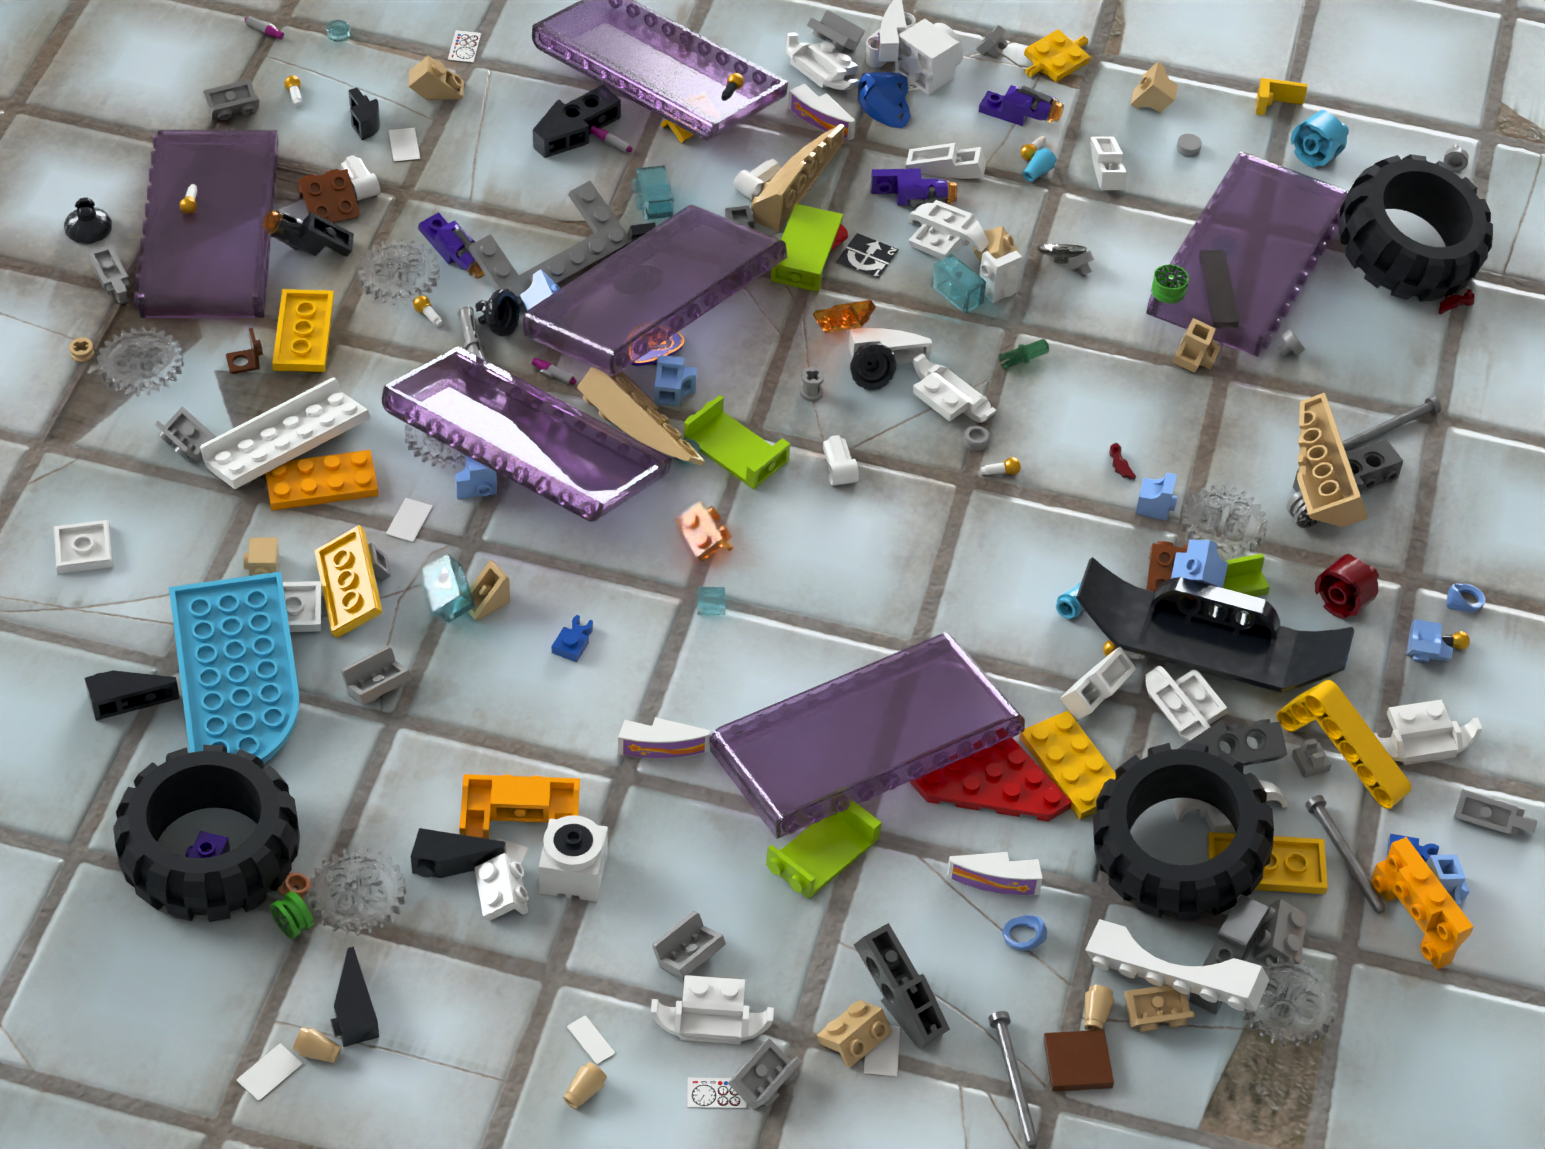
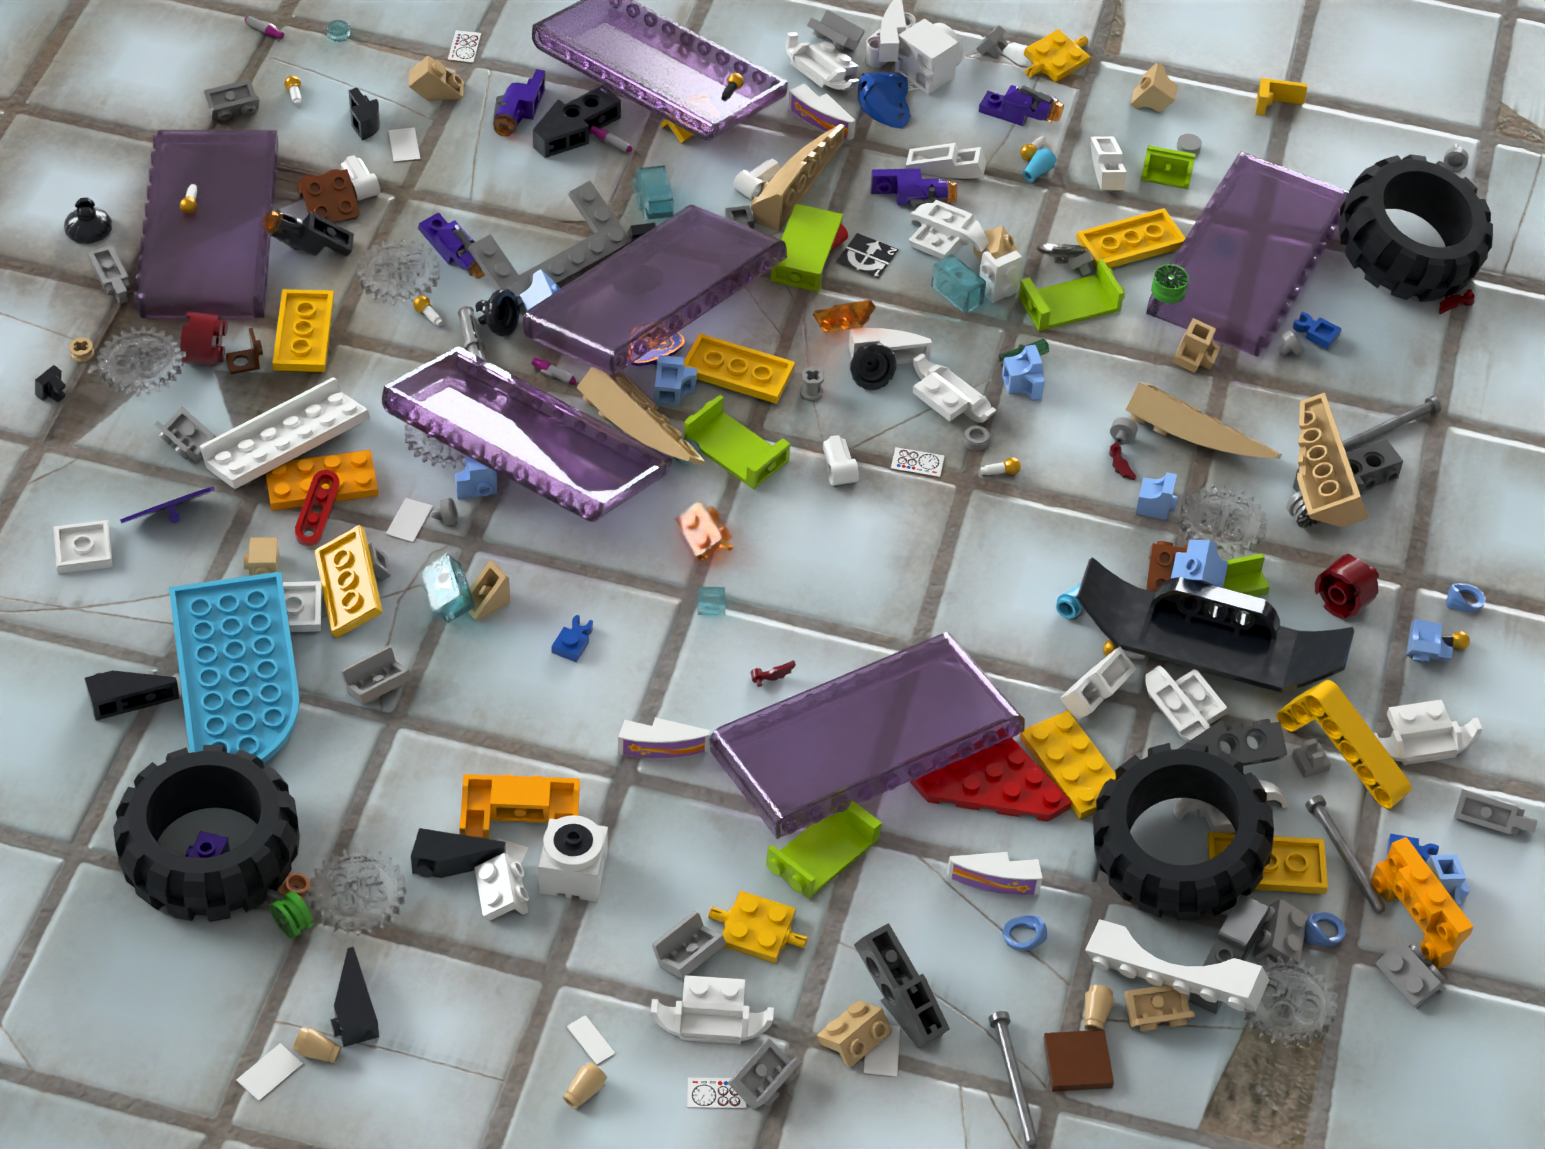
(50, 384): none -> black tile
(174, 517): none -> dark purple shield
(203, 339): none -> dark red brick
(321, 498): none -> red plate
(447, 512): none -> light grey tile
(518, 103): none -> dark purple plate
(739, 368): none -> yellow plate
(758, 926): none -> yellow plate
(774, 674): none -> dark red piece
(917, 461): none -> white sticker
(1024, 373): none -> light blue brick
(1073, 299): none -> lime panel
(1123, 430): none -> light grey tile
(1132, 238): none -> yellow plate
(1168, 167): none -> lime hinge
(1186, 421): none -> tan wedge
(1219, 289): clear smoke tile -> none
(1314, 934): none -> medium blue piece
(1319, 139): medium azure brick -> none
(1319, 331): none -> blue plate
(1410, 974): none -> light grey bracket

